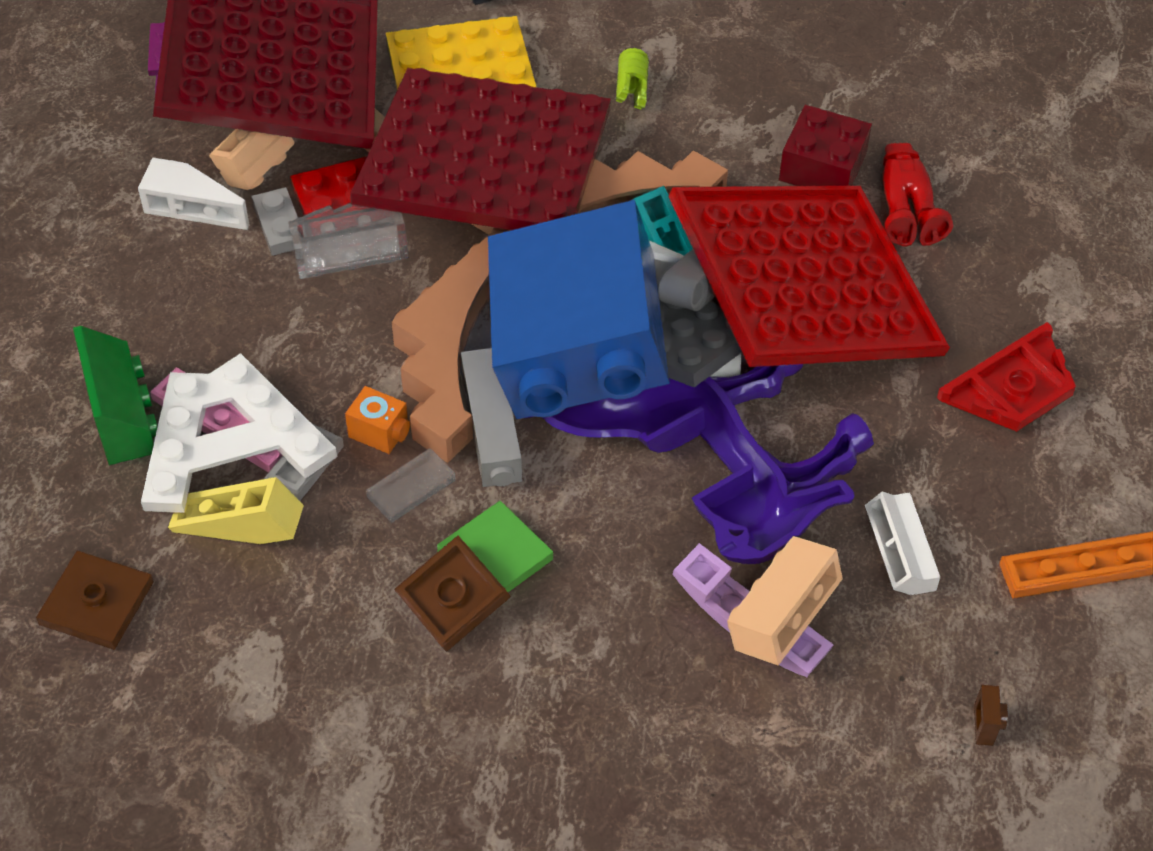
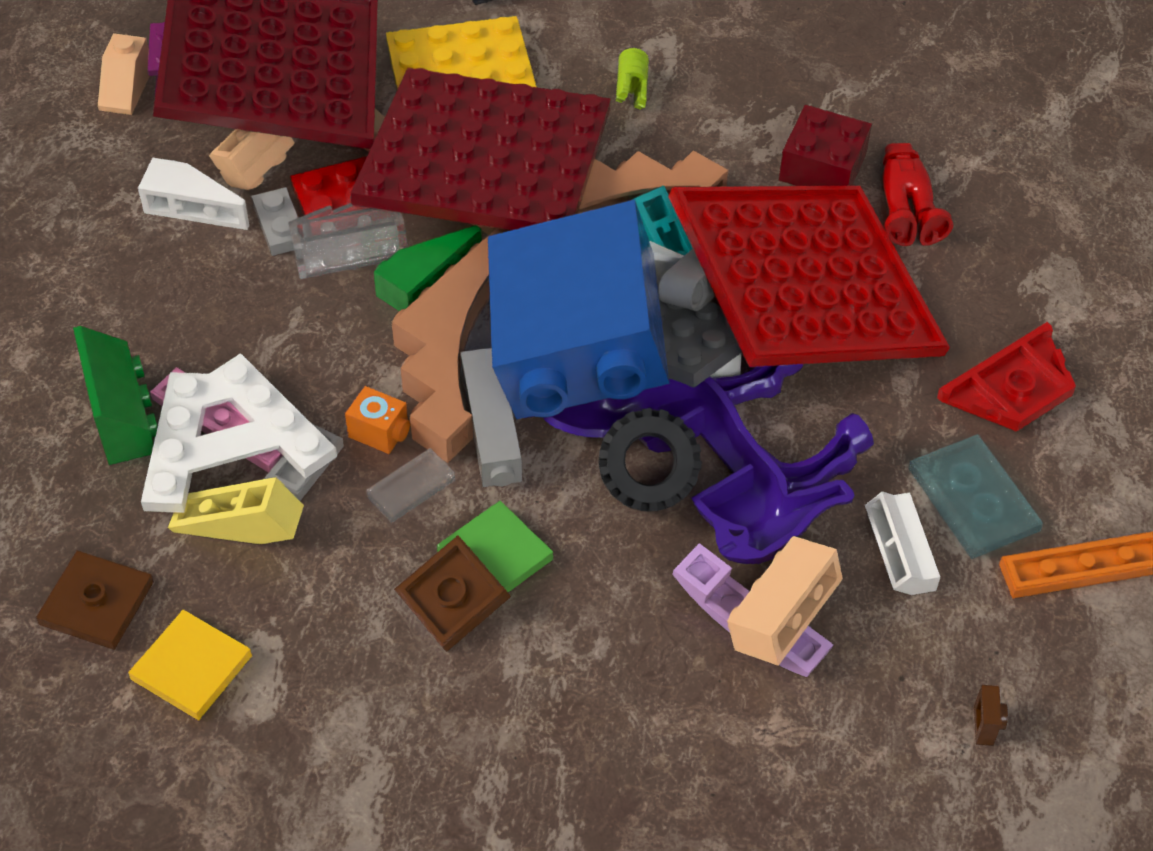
(123, 73): none -> light nougat slope
(190, 664): none -> yellow tile
(420, 266): none -> green slope
(685, 454): none -> black tyre
(975, 496): none -> clear light blue tile

